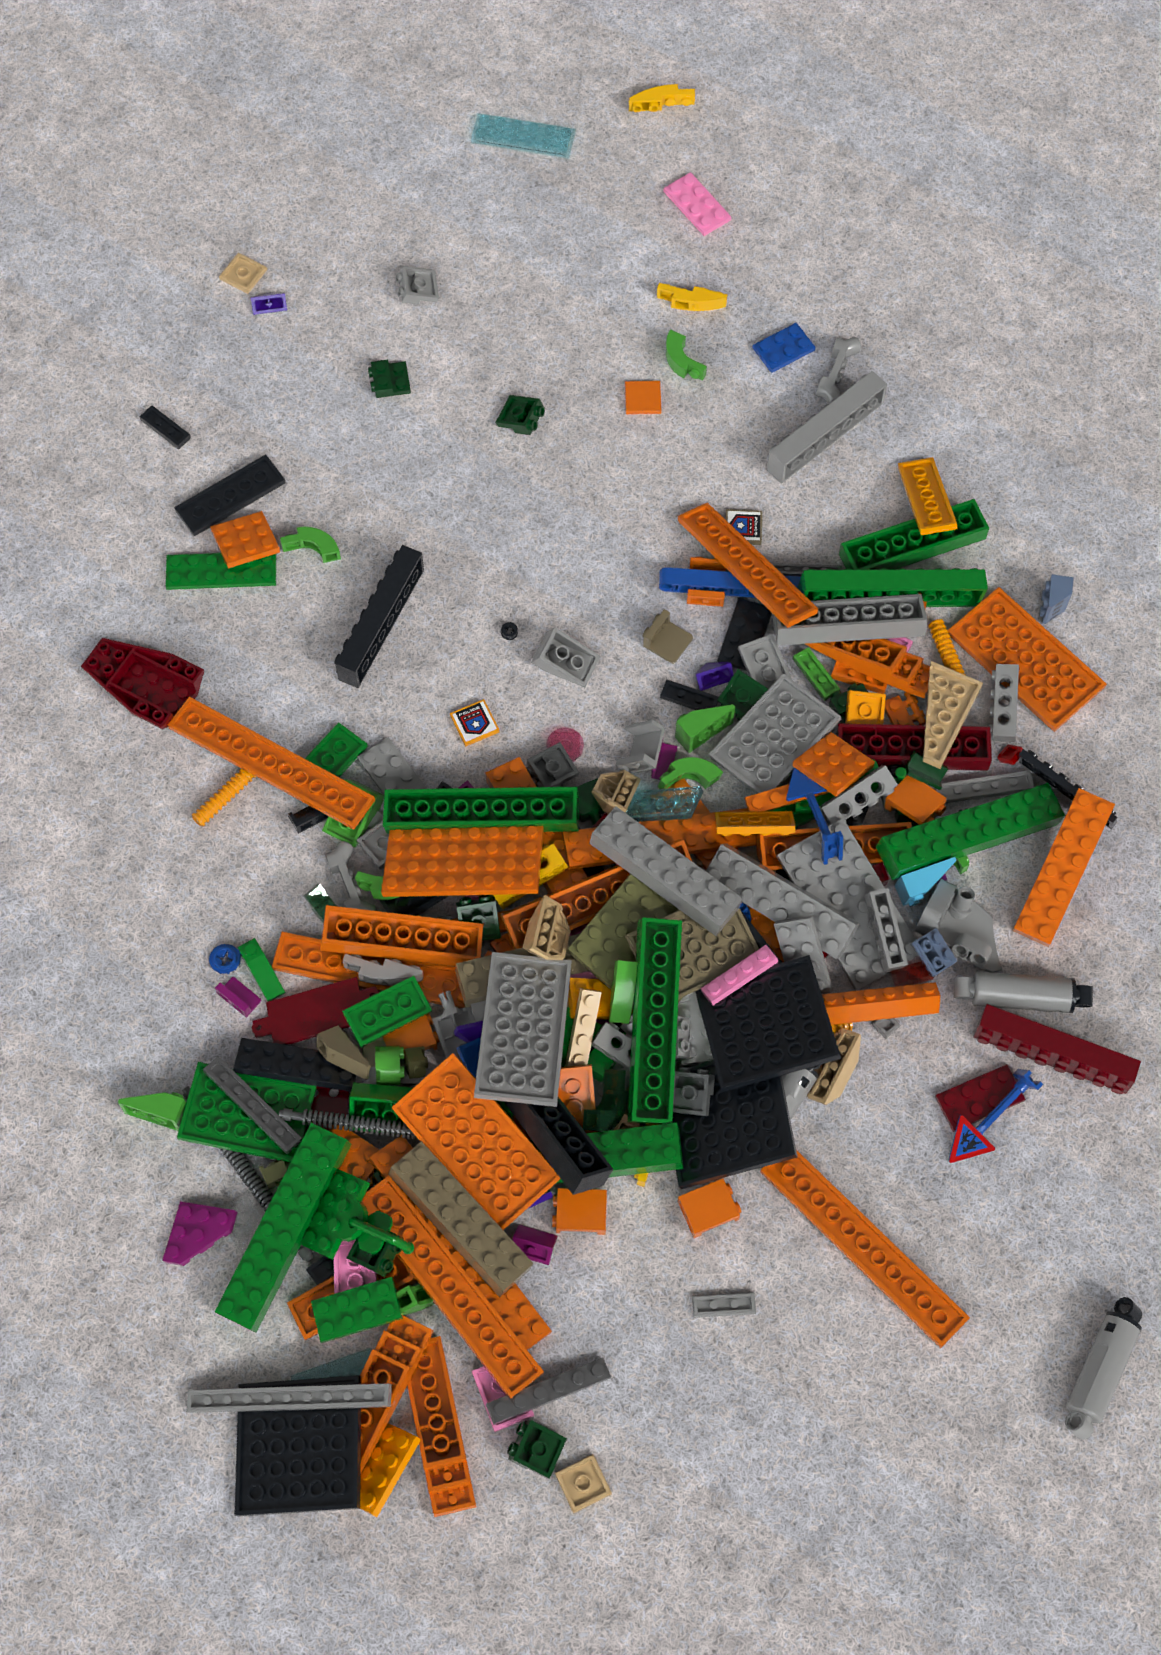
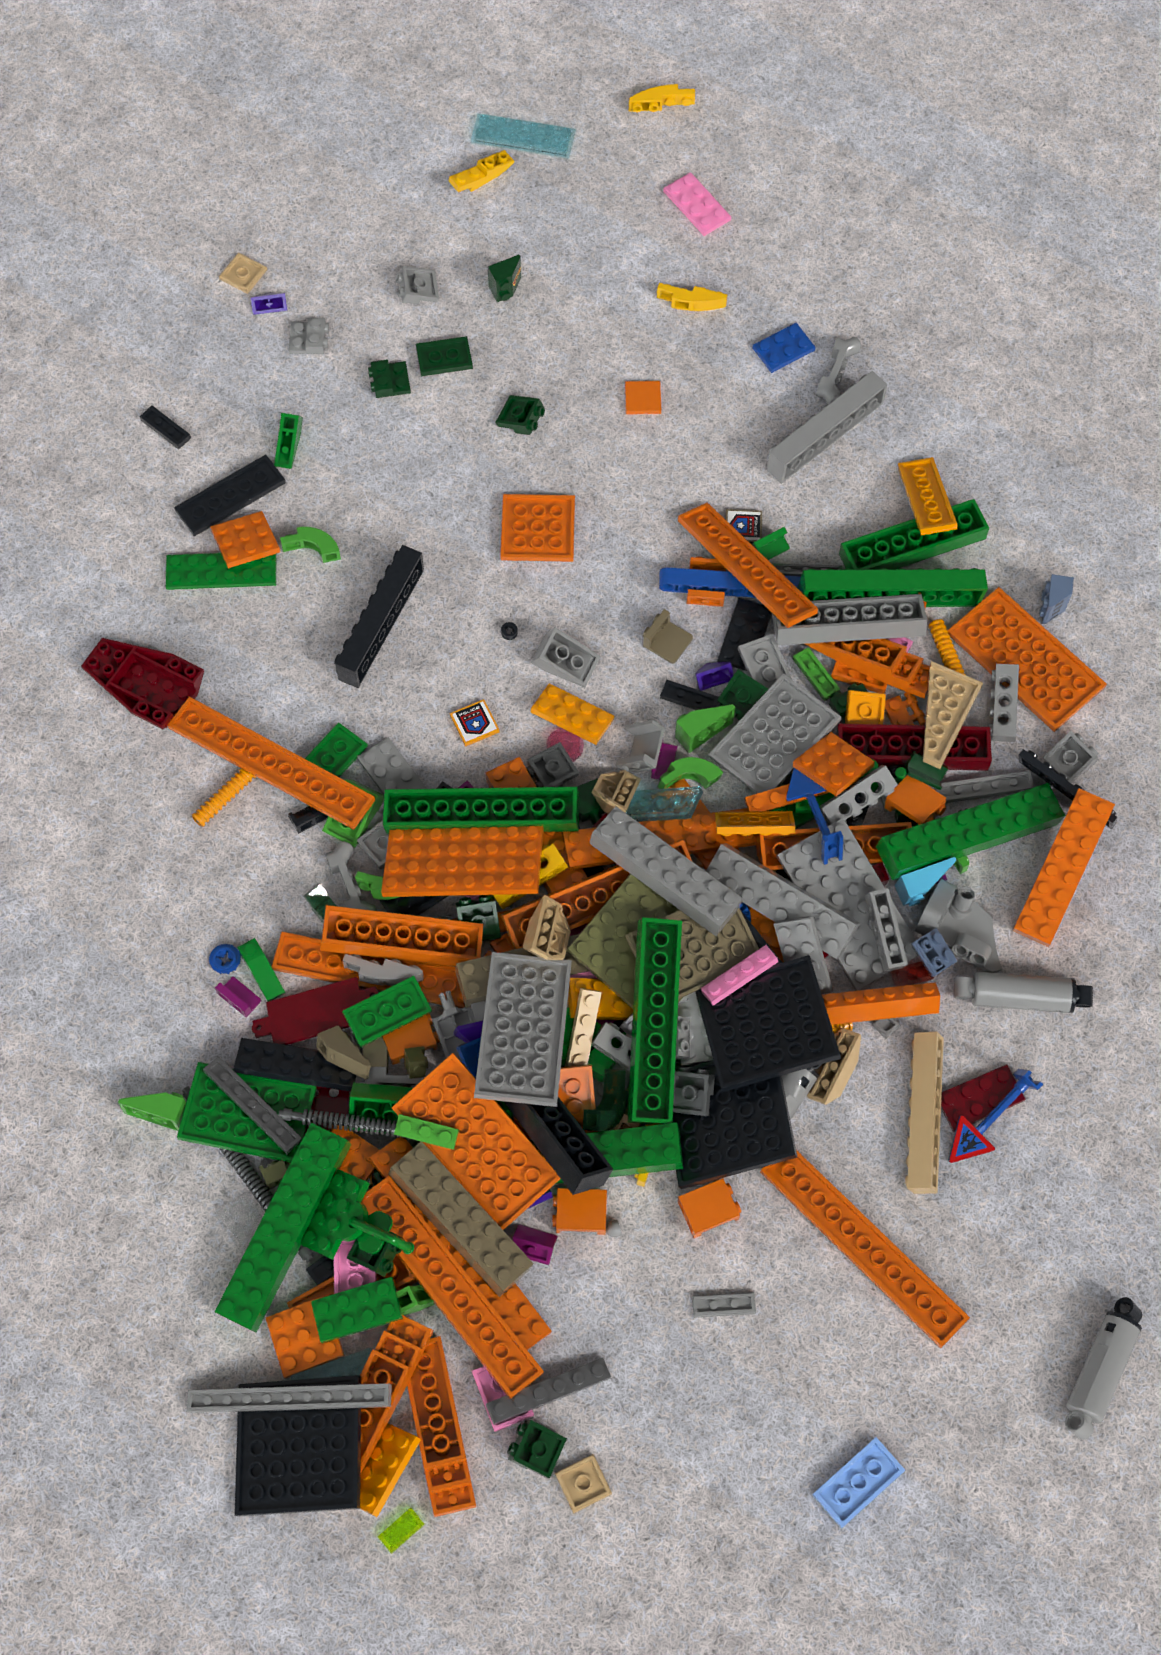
(196, 1230): magenta plate -> none
(288, 440): none -> green slope
(298, 1340): none -> orange plate
(308, 336): none -> light grey plate
(388, 1065): bright green cylinder -> none
(401, 1530): none -> clear neon green tile
(426, 1131): none -> bright green plate
(444, 356): none -> dark green plate
(485, 171): none -> yellow slope
(504, 278): none -> dark green slope
(538, 527): none -> orange plate
(572, 714): none -> light orange plate
(613, 1229): none -> light grey hinge
(622, 991): bright green slope -> none
(679, 361): bright green arch -> none
(772, 544): none -> green panel
(858, 1482): none -> light blue plate
(925, 1113): none -> tan brick
(1010, 754): red plate -> none
(1057, 1049): dark red brick -> none
(1071, 756): none -> light grey plate

